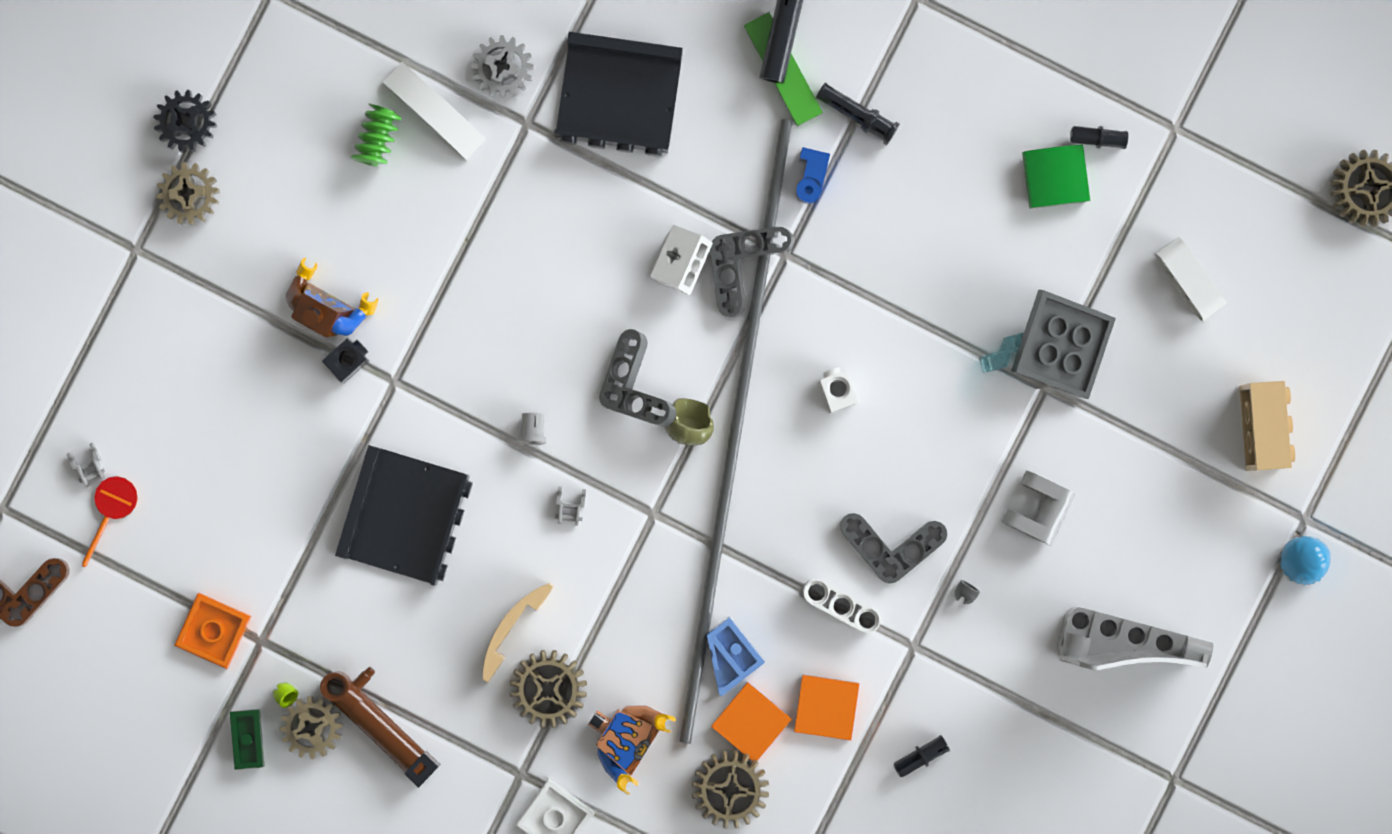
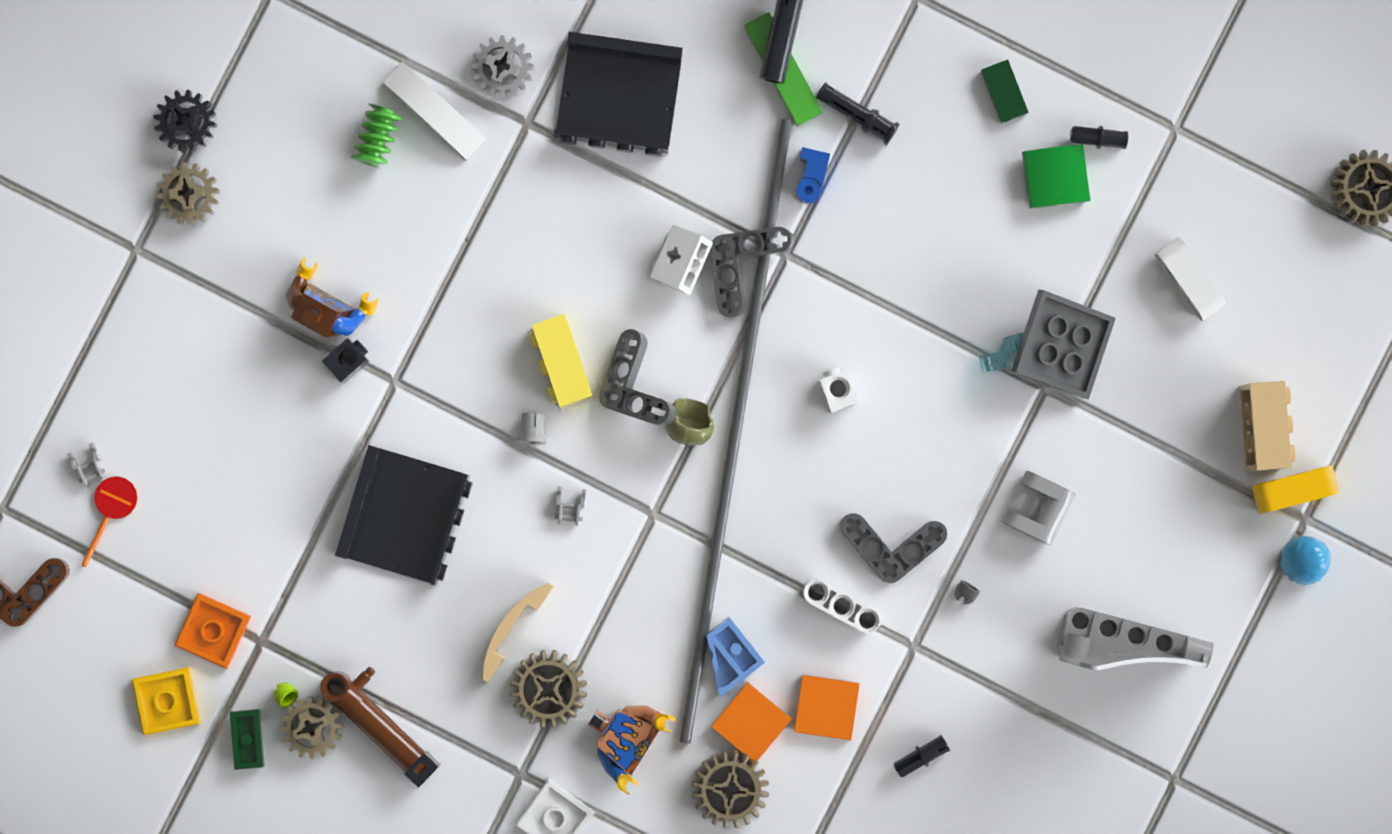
(166, 701): none -> yellow tile
(560, 361): none -> light yellow brick
(1004, 91): none -> dark green tile
(1295, 489): none -> yellow beam

